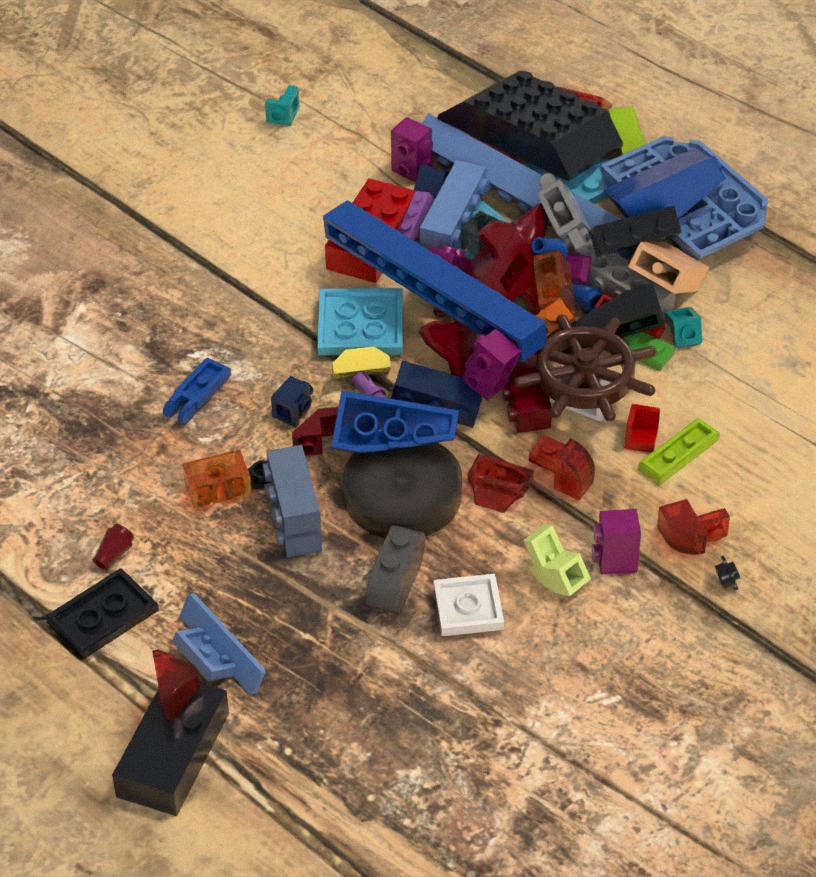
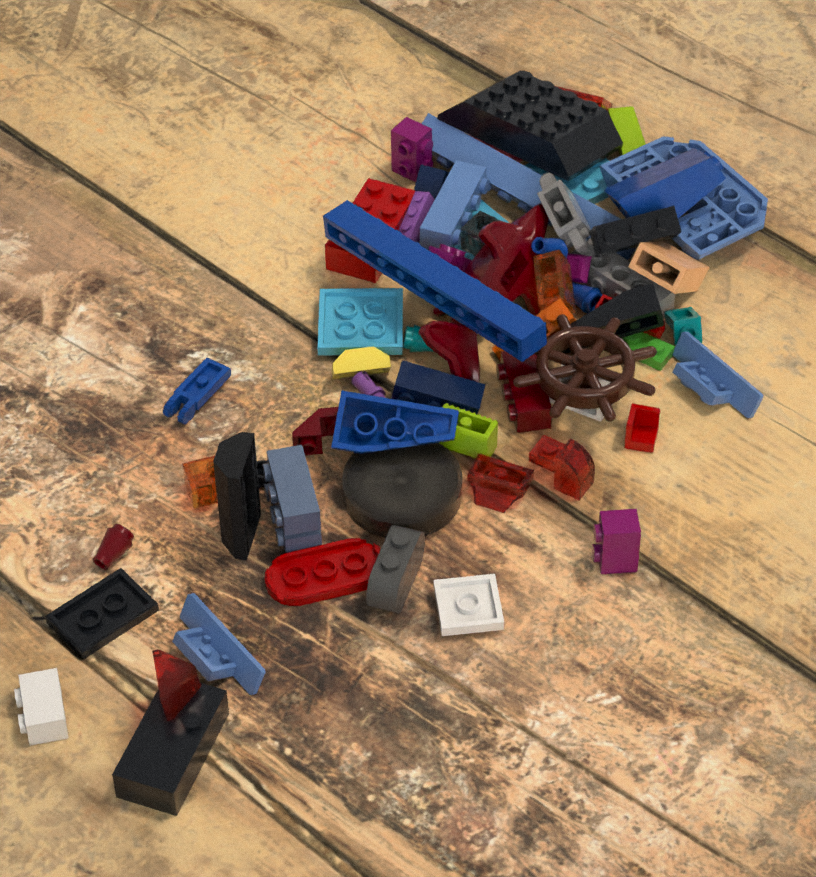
(42, 707): none -> white brick
(237, 492): none -> black piece
(285, 109): teal bracket -> none
(291, 401): dark blue brick -> none
(321, 572): none -> red tile
(414, 341): none -> teal cone
(473, 434): none -> lime brick
(490, 364): magenta brick -> none
(552, 566): yellowish green brick -> none
(679, 451): lime tile -> none
(690, 532): clear red brick -> none
(713, 378): none -> medium blue bracket
(727, 573): black plate -> none

